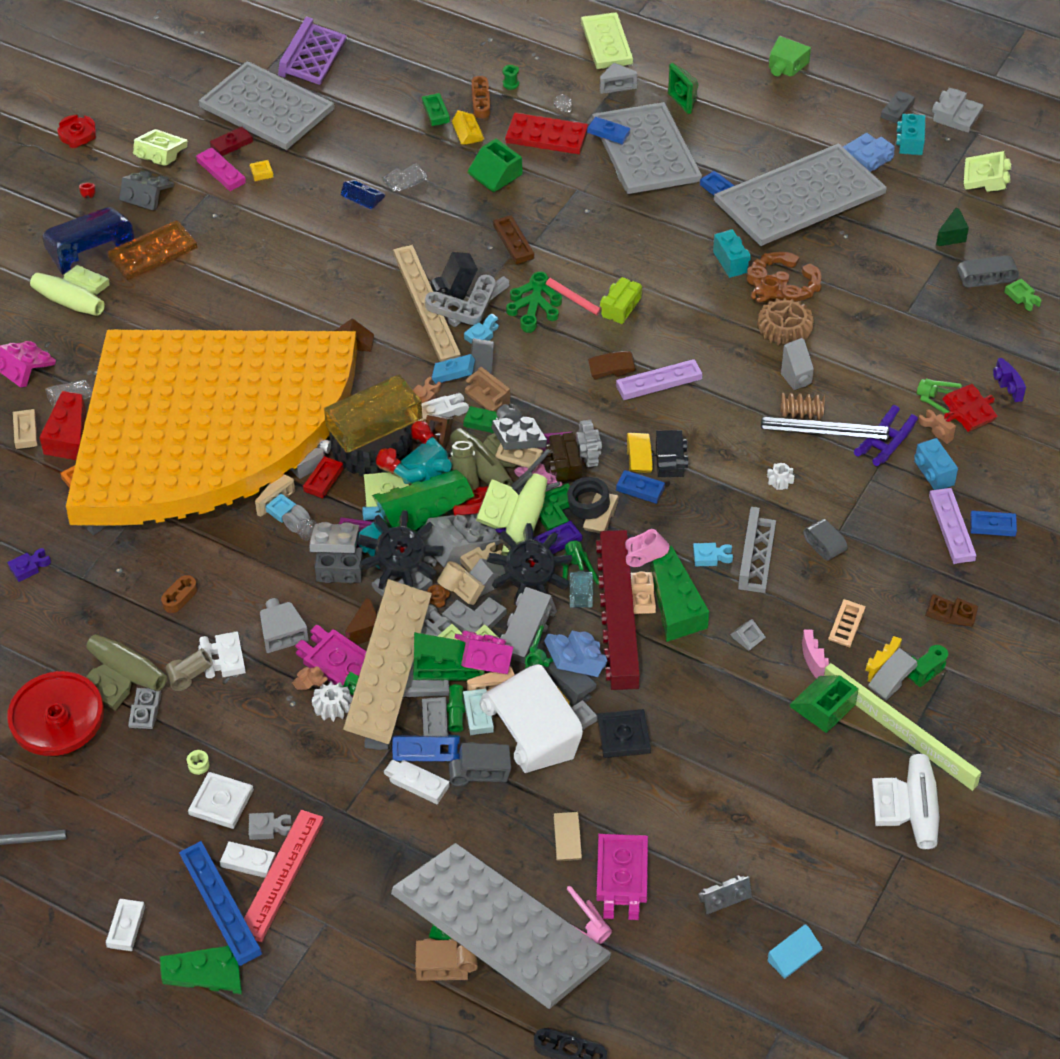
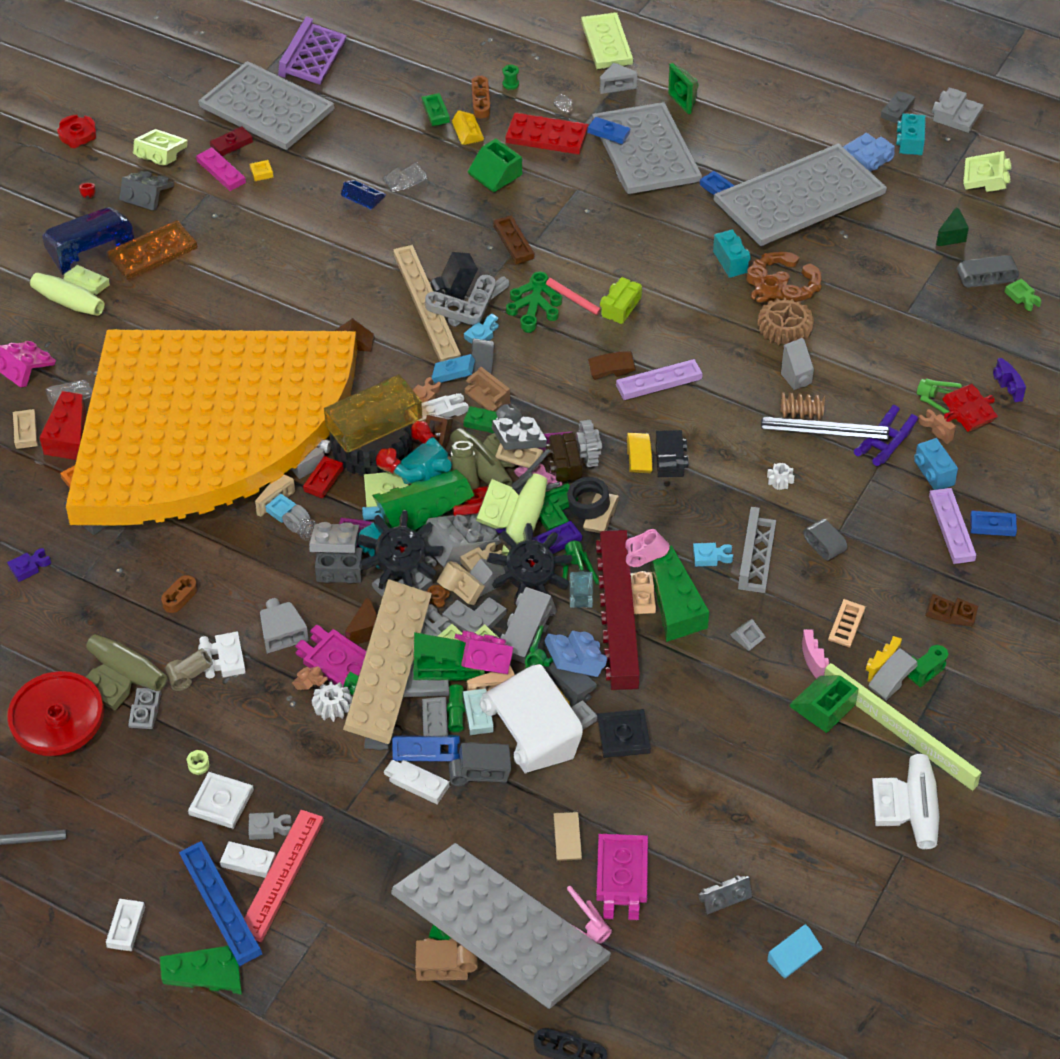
(640, 486): blue plate -> none
(788, 57): bright green torso -> none

